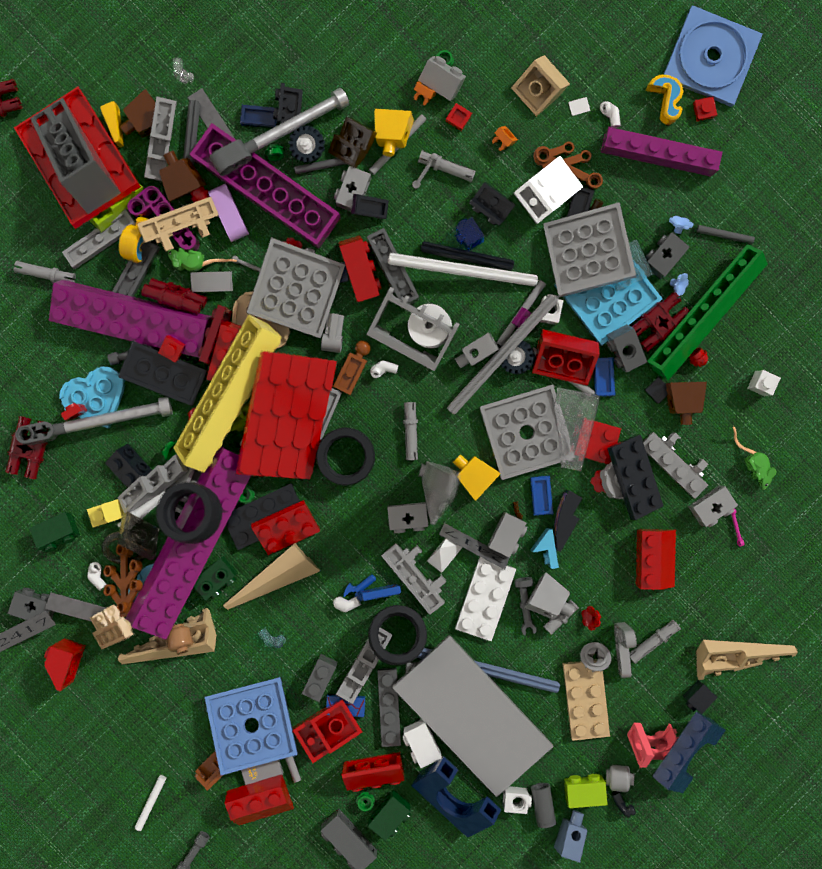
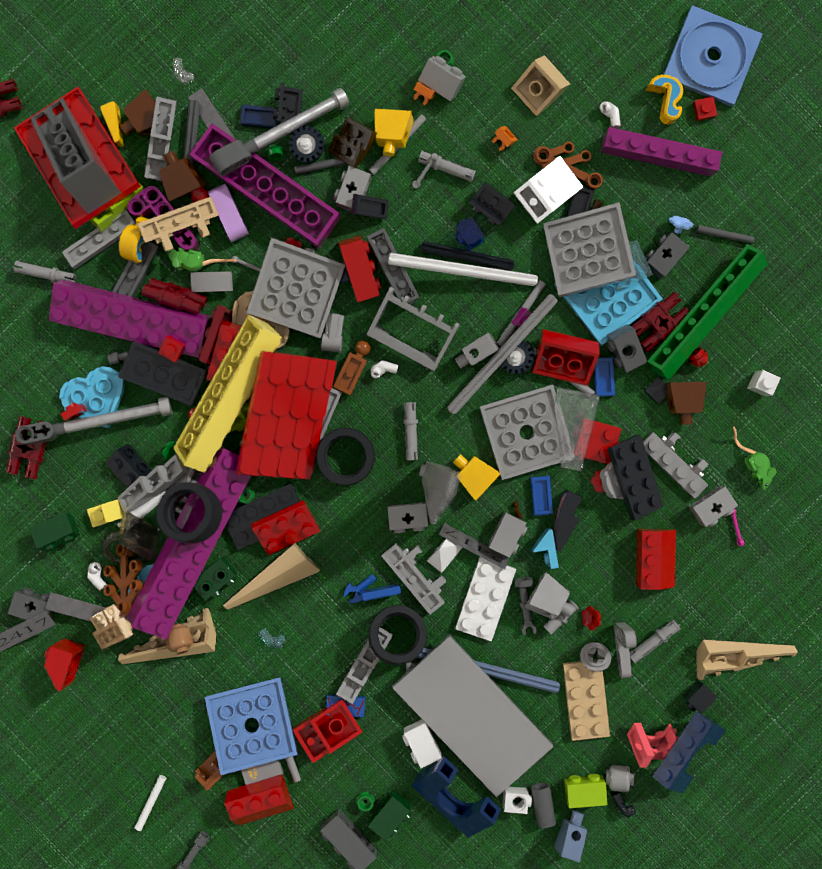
(319, 677): dark grey brick -> none
(346, 605): white arm -> none
(373, 771): red slope -> none
(389, 707): dark grey plate -> none
(426, 333): white wheel -> none
(458, 117): red plate -> none
(553, 318): white brick -> none
(579, 106): white sticker -> none
(680, 283): light blue plant -> none

